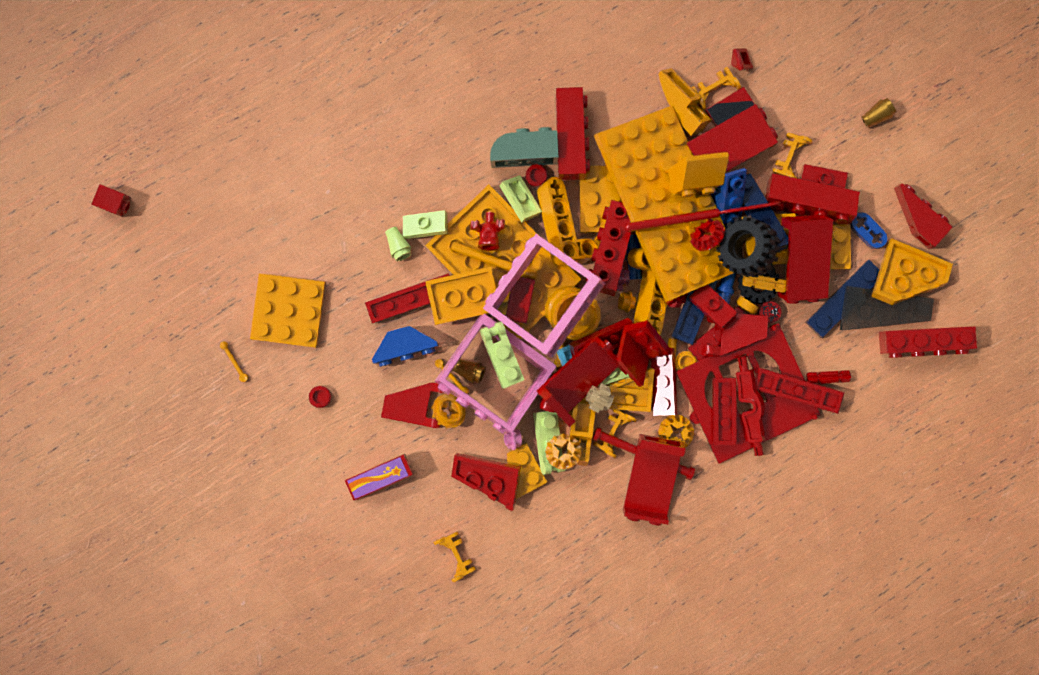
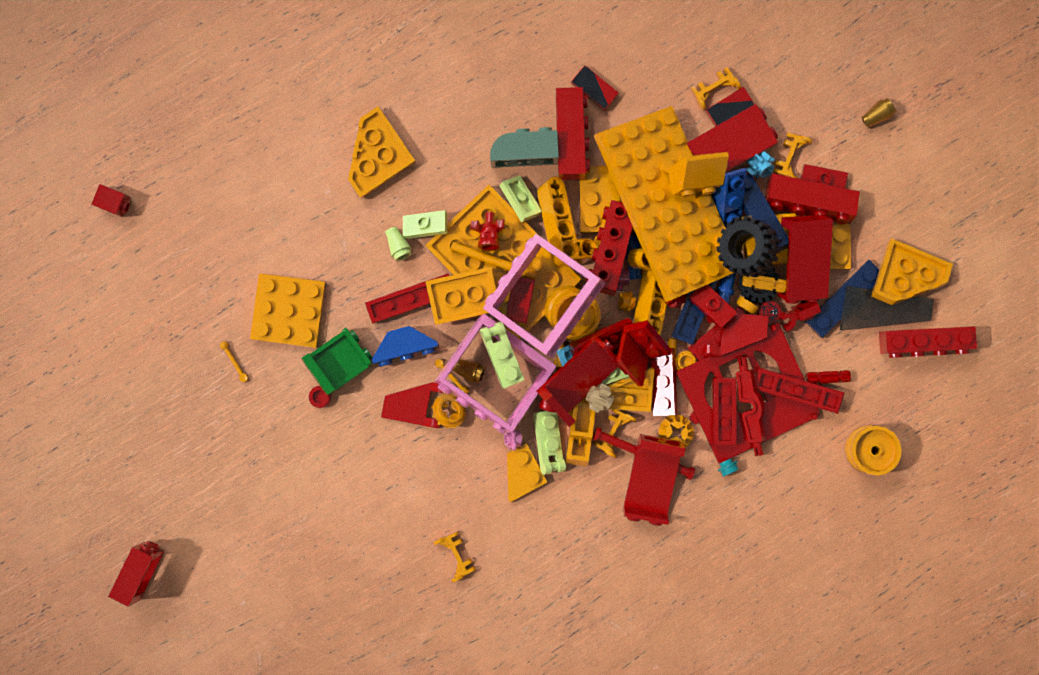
(136, 573): none -> red window
(338, 361): none -> green panel
(376, 153): none -> light orange plate
(379, 477): slope -> none
(489, 477): red wing -> none
(536, 175): red tile -> none
(565, 461): light orange gear -> none
(595, 87): none -> black tile
(684, 102): light orange slope -> none
(689, 217): red piece -> none
(708, 241): red gear -> none
(728, 467): none -> teal plate
(741, 59): red slope -> none
(761, 165): none -> medium azure gear
(801, 311): none -> red plate
(871, 227): blue beam -> none
(886, 453): none -> light orange wheel
(922, 220): red slope -> none

